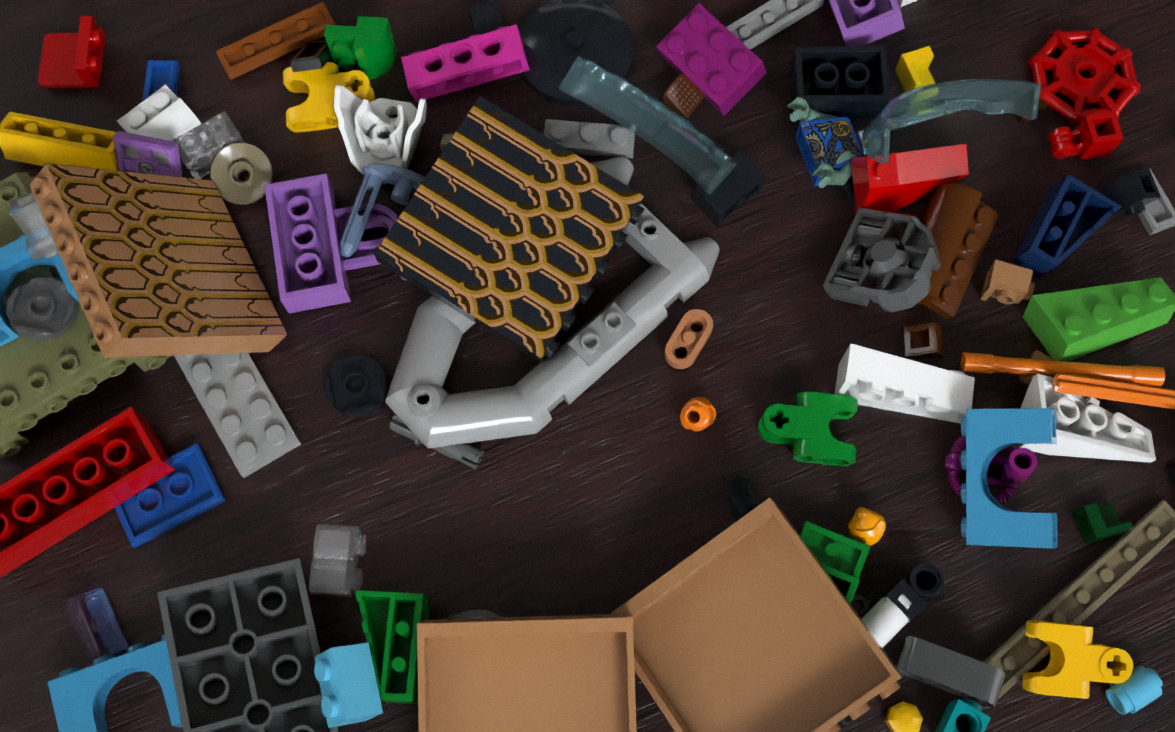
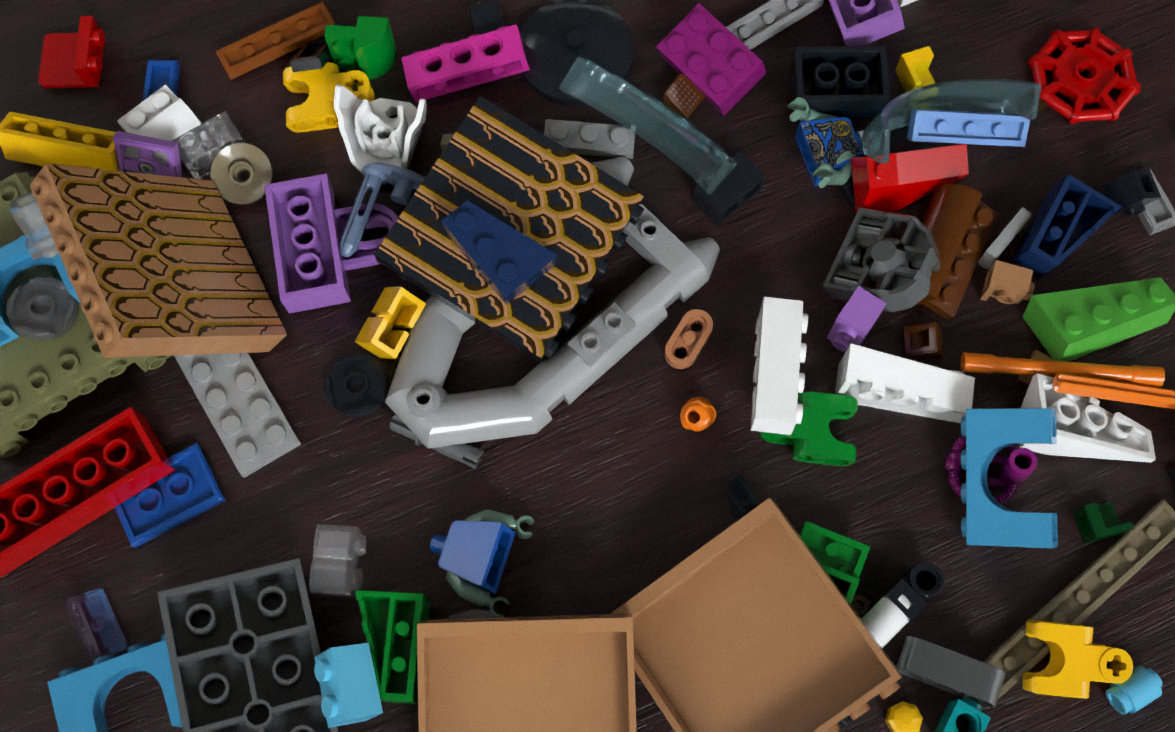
(394, 308): none -> yellow piece
(477, 554): none -> blue torso
(497, 251): none -> dark blue wedge
(778, 365): none -> white wedge
(855, 319): none -> medium lavender brick
(867, 526): light orange piece -> none
(967, 127): none -> medium blue plate
(1004, 238): none -> light grey tile
(1092, 138): red brick -> none

